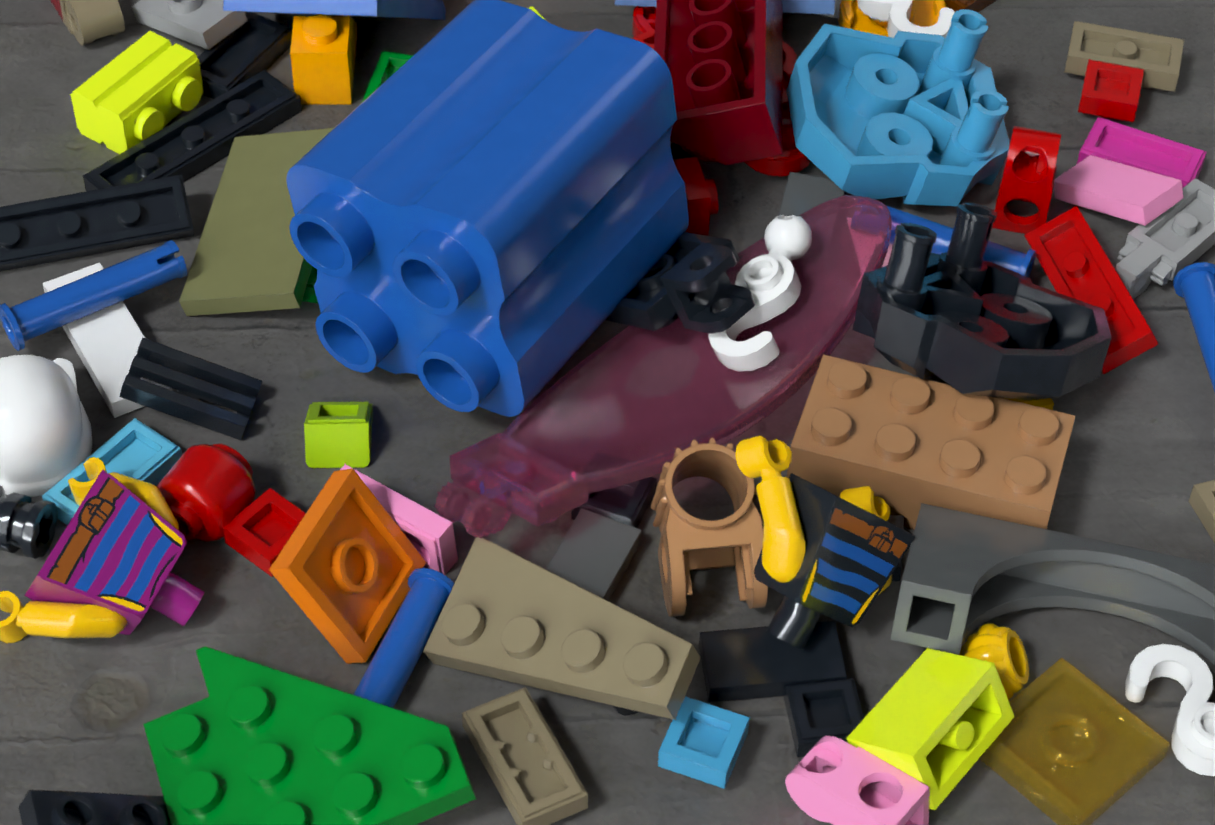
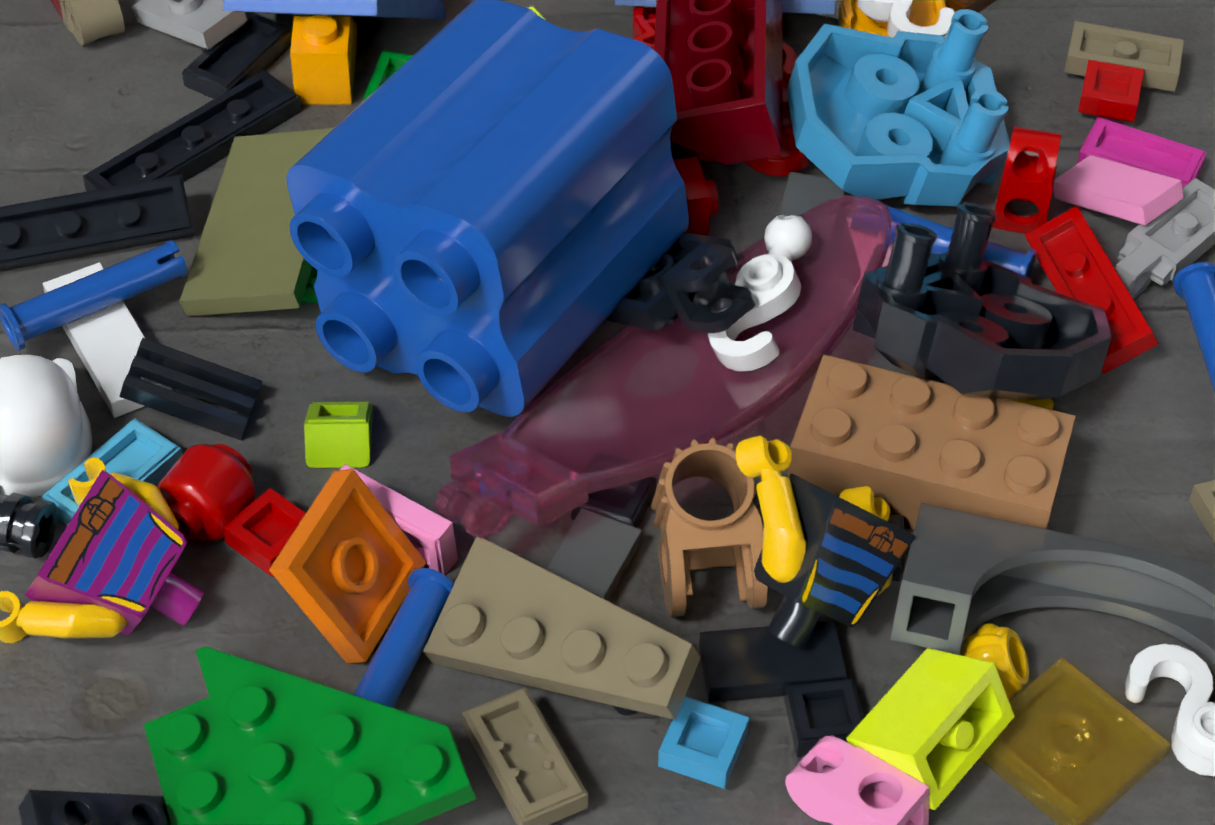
(138, 93): neon yellow brick -> none

